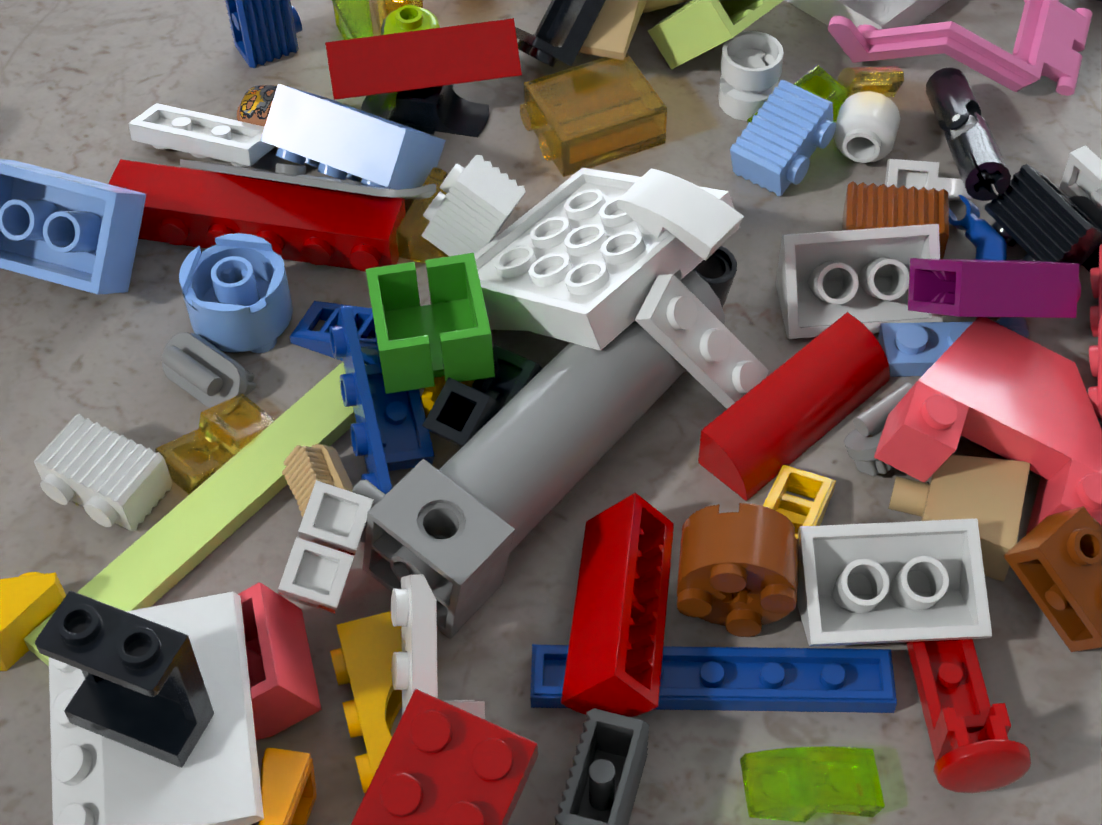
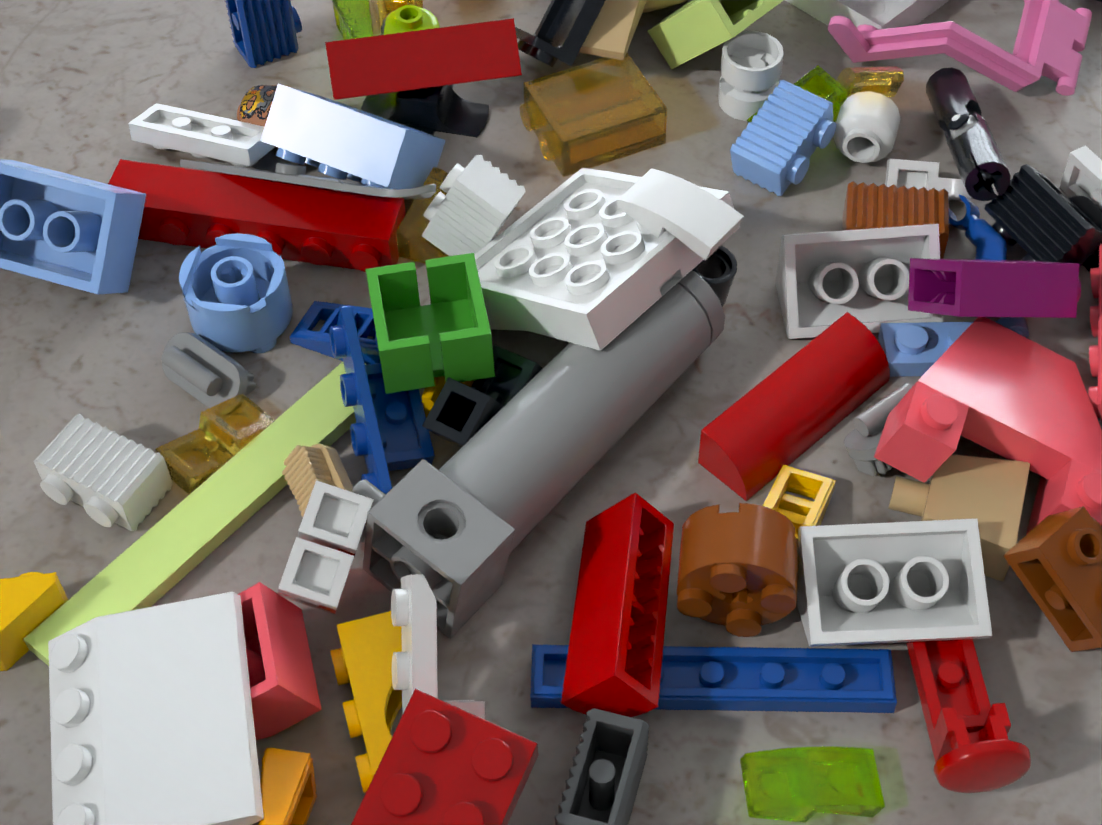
(137, 676): black panel -> none
(699, 341): white plate -> none

